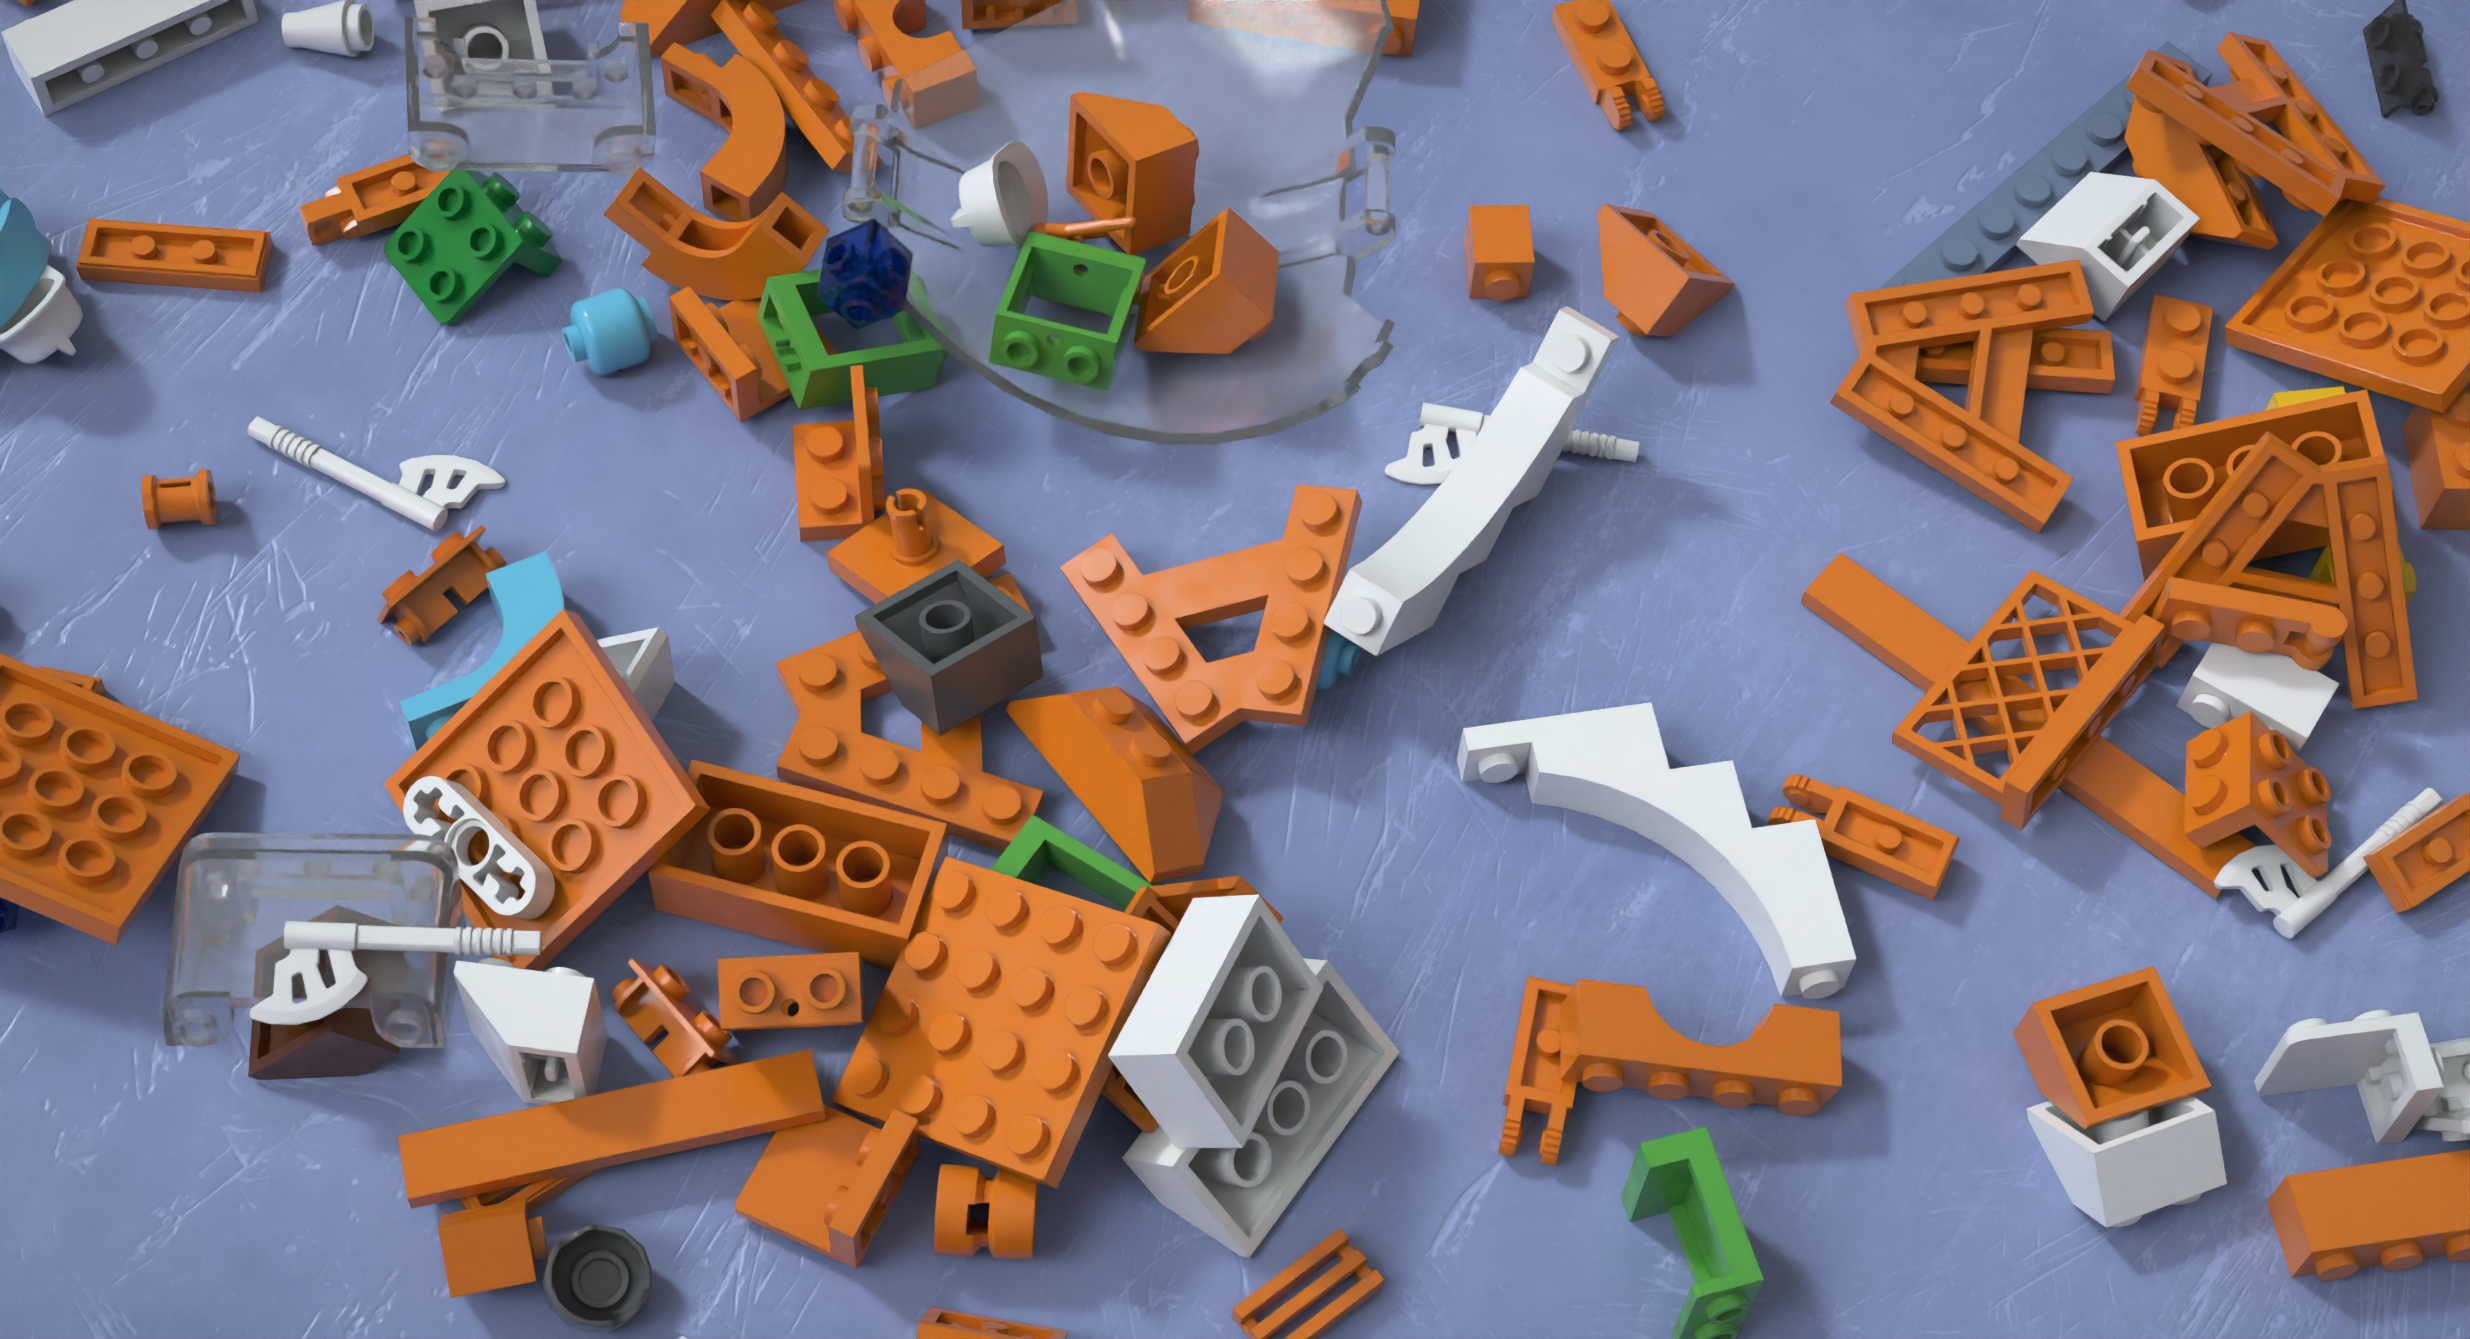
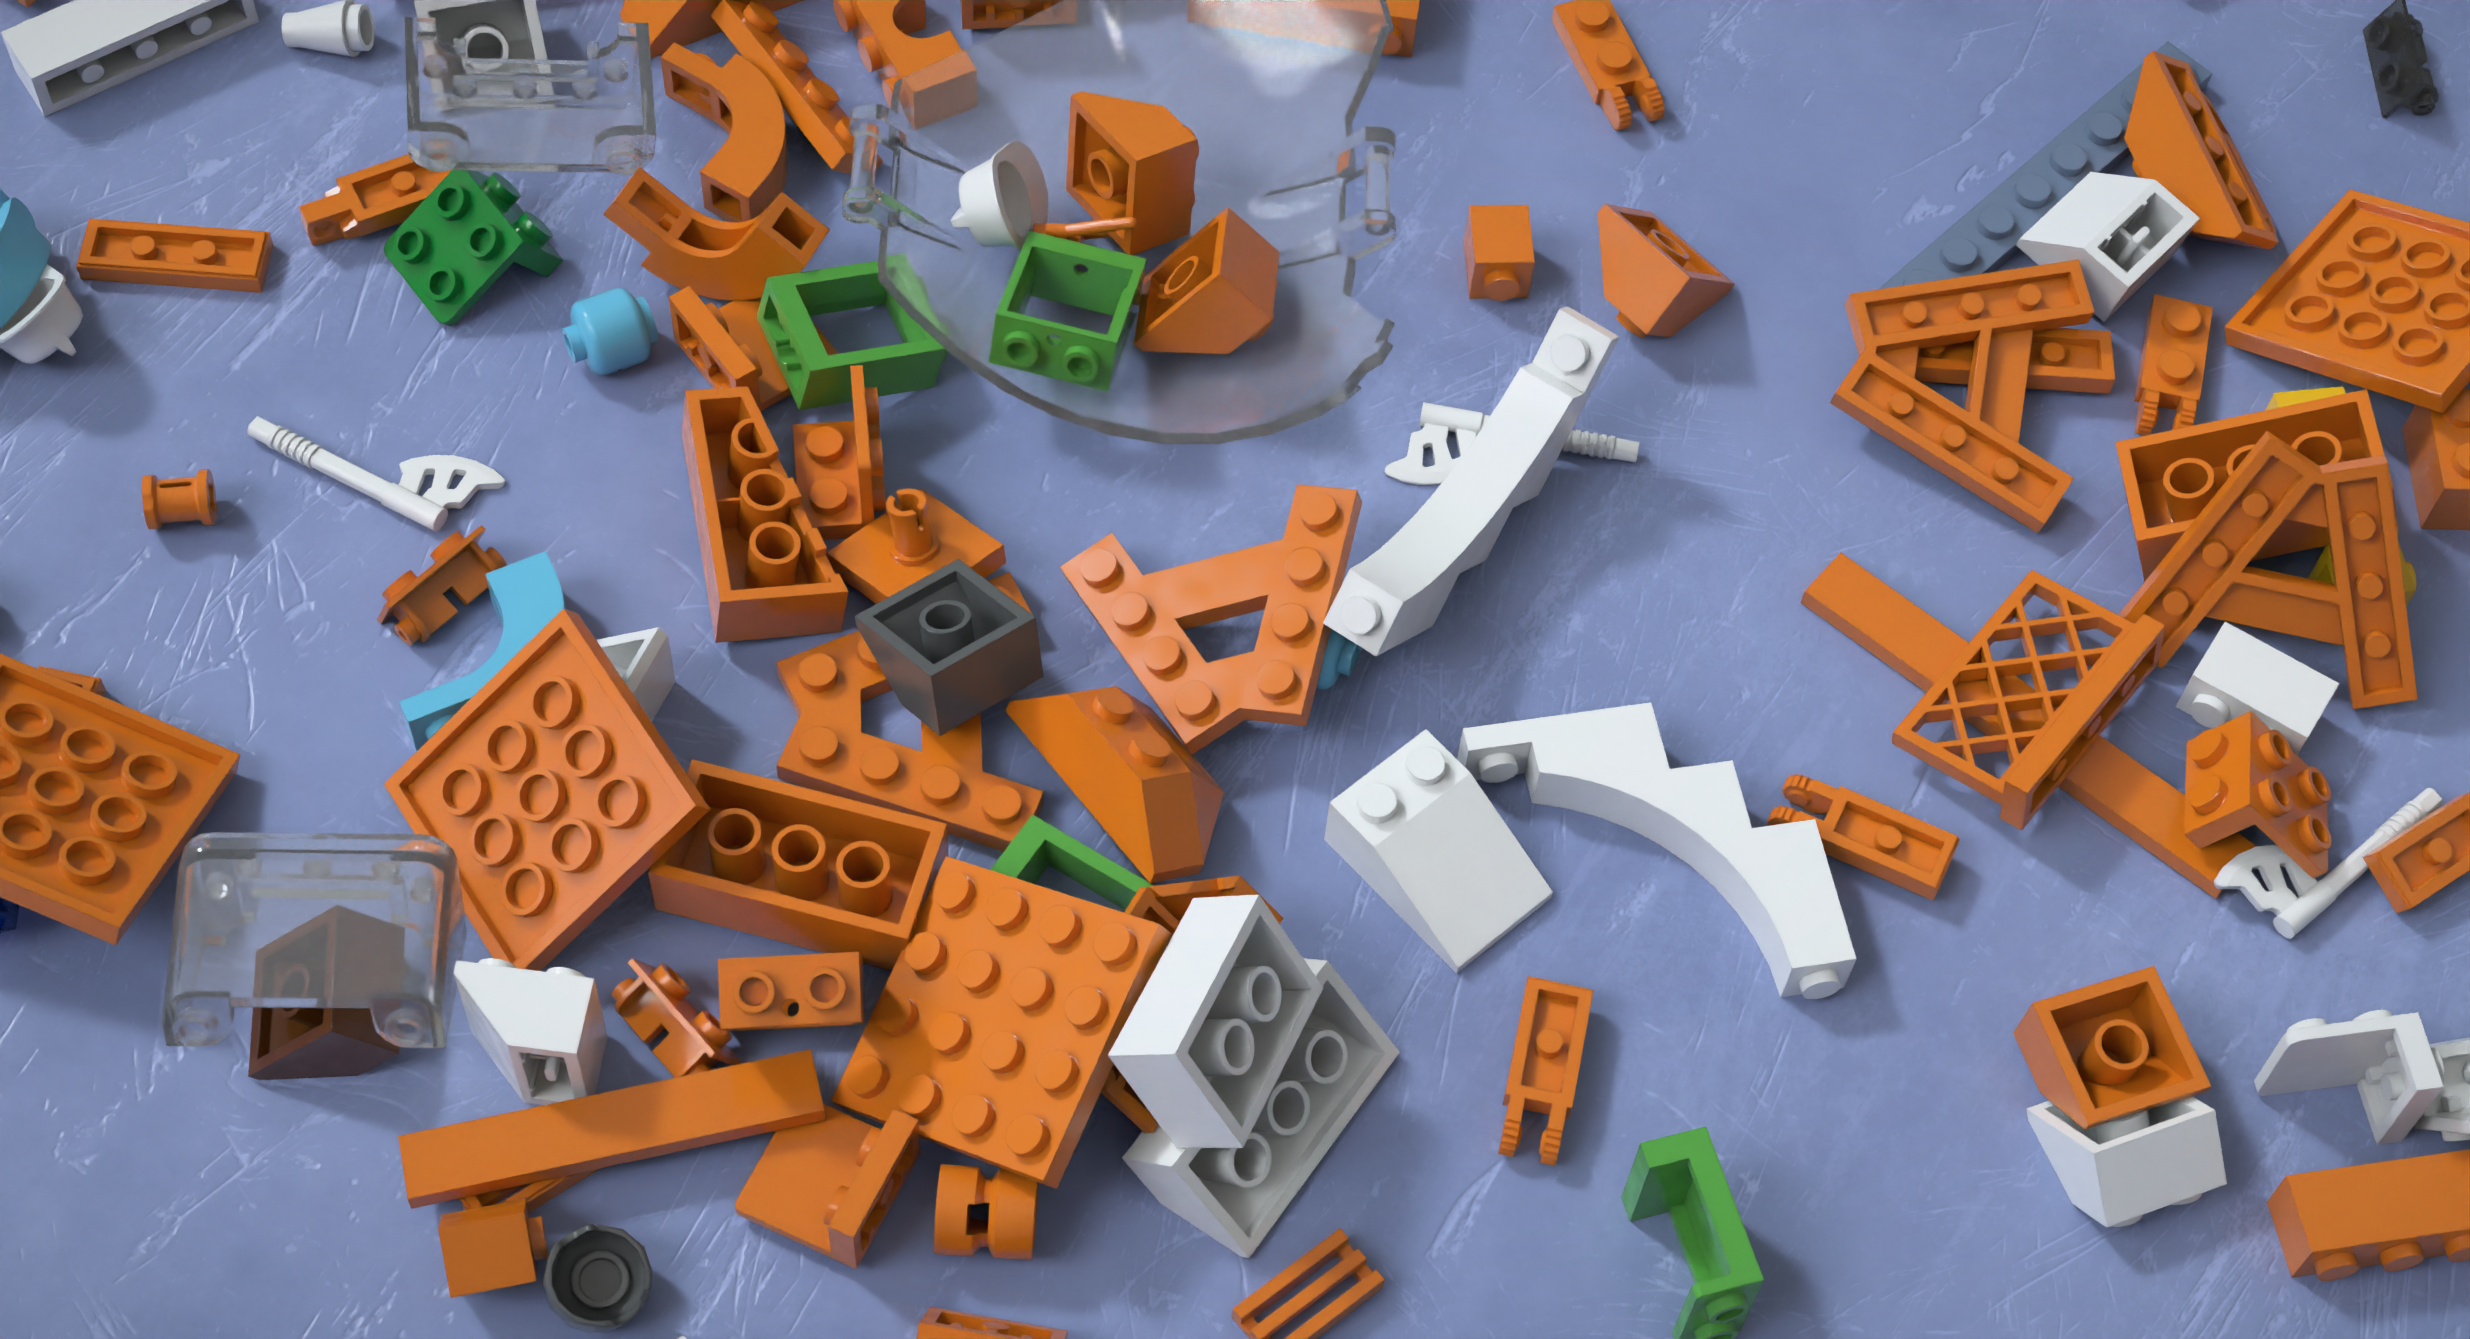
(340, 939): white piece -> none
(504, 853): white beam -> none
(755, 541): none -> orange wedge
(865, 274): clear blue brick -> none
(1436, 851): none -> white slope
(1619, 1040): orange arch -> none
(2251, 621): orange plate -> none
(2310, 166): orange plate -> none

